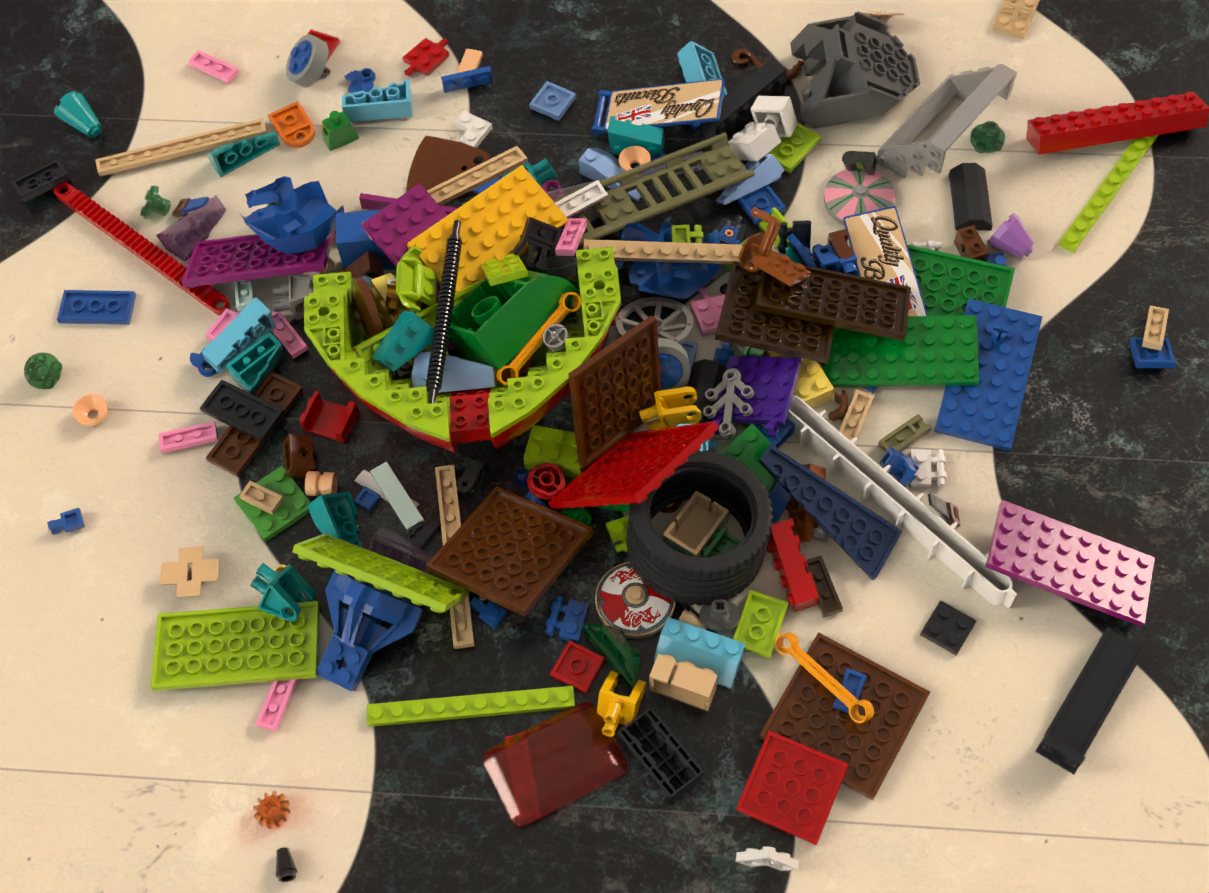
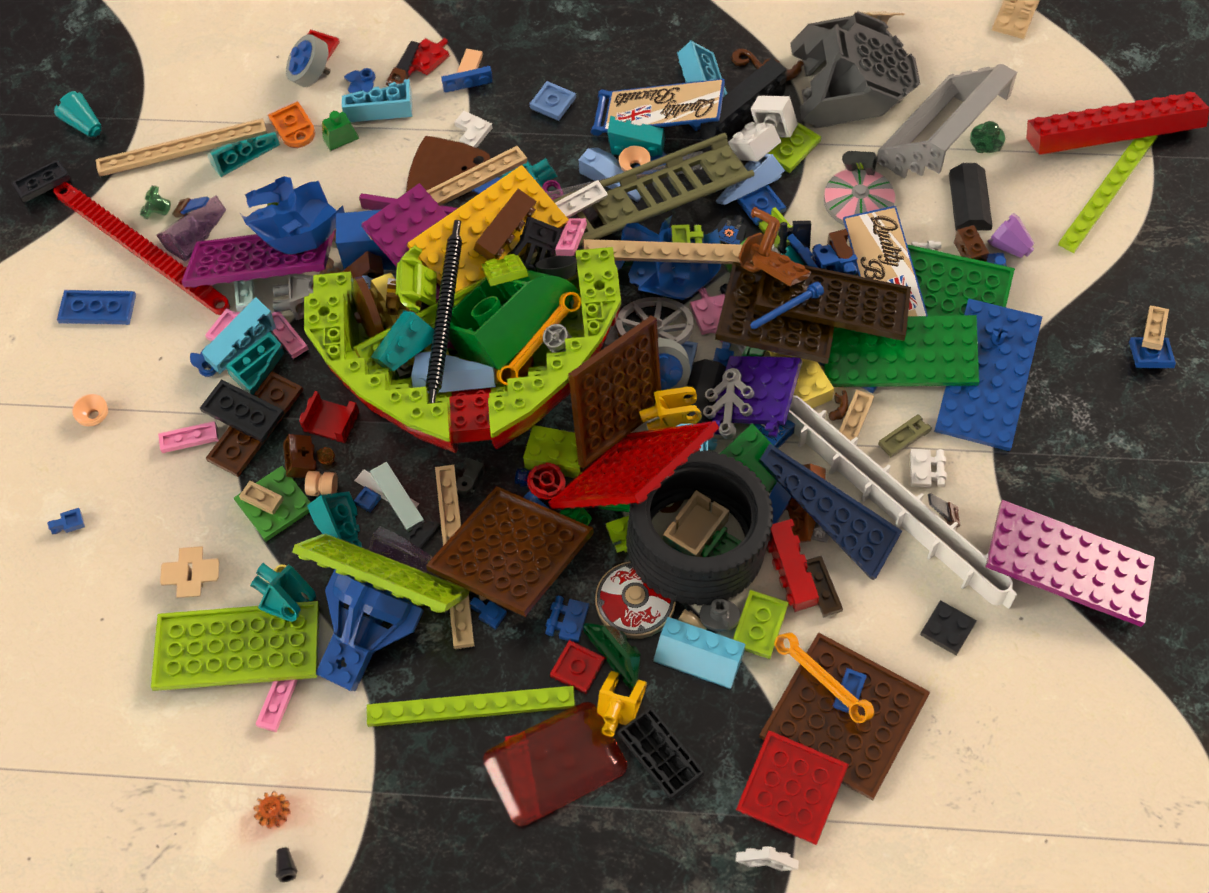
(42, 370): clear green plate -> none
(213, 66): bright pink plate -> none
(325, 455): none -> clear orange plate
(403, 65): none -> black piece
(504, 225): none -> reddish brown brick
(683, 681): tan piece -> none
(813, 291): none -> blue piece
(901, 466): blue brick -> none
(1090, 701): black panel -> none

